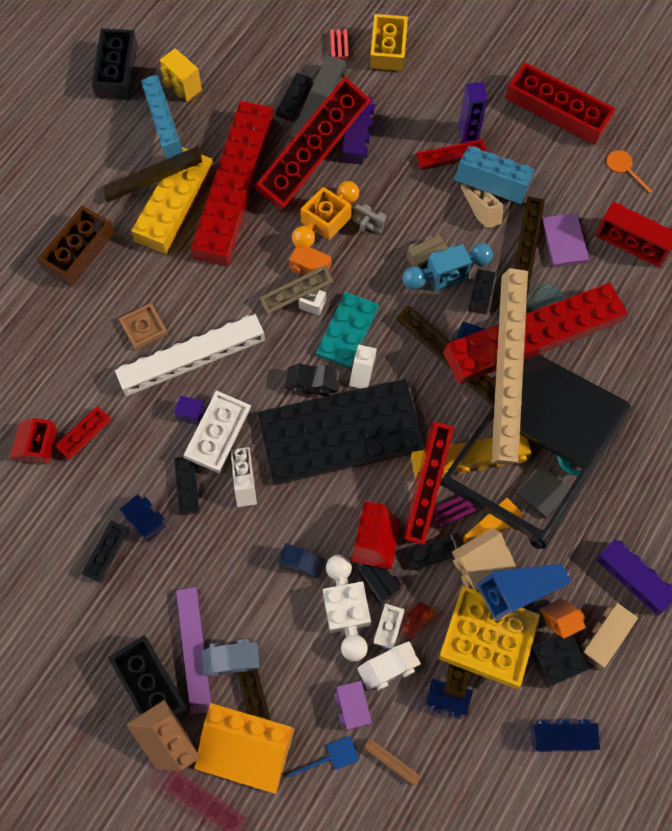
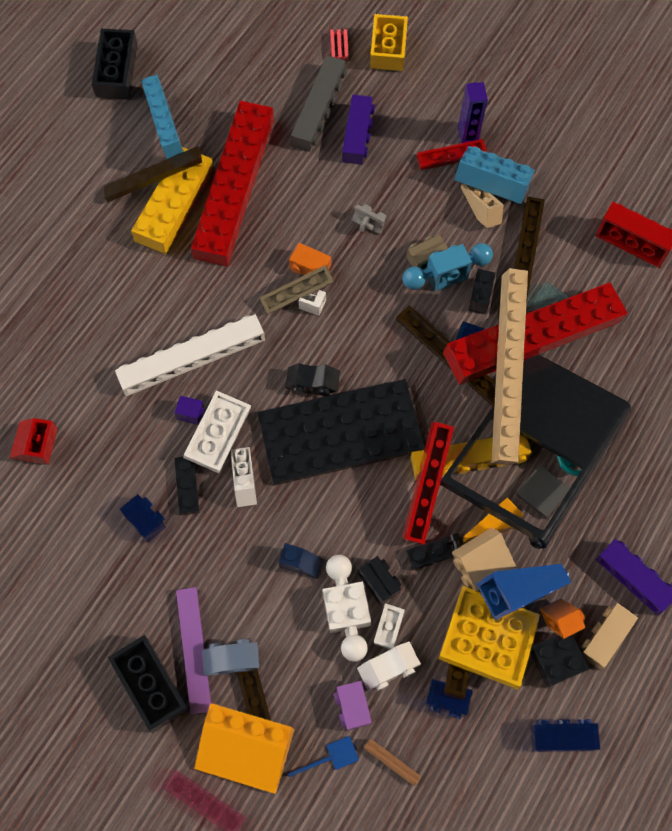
(76, 245): reddish brown brick -> none
(83, 433): red plate -> none
(105, 551): black plate -> none
(143, 326): medium nougat tile -> none
(163, 738): medium nougat slope -> none
(180, 75): yellow brick -> none
(293, 96): black plate -> none
(312, 143): red brick -> none
(325, 214): light orange brick -> none
(347, 330): teal plate -> none
(362, 367): white slope -> none
(376, 536): red slope -> none
(418, 616): clear red plate -> none
(448, 504): magenta tile -> none
(560, 103): red brick -> none
(564, 240): medium lavender tile -> none
(621, 162): orange piece -> none

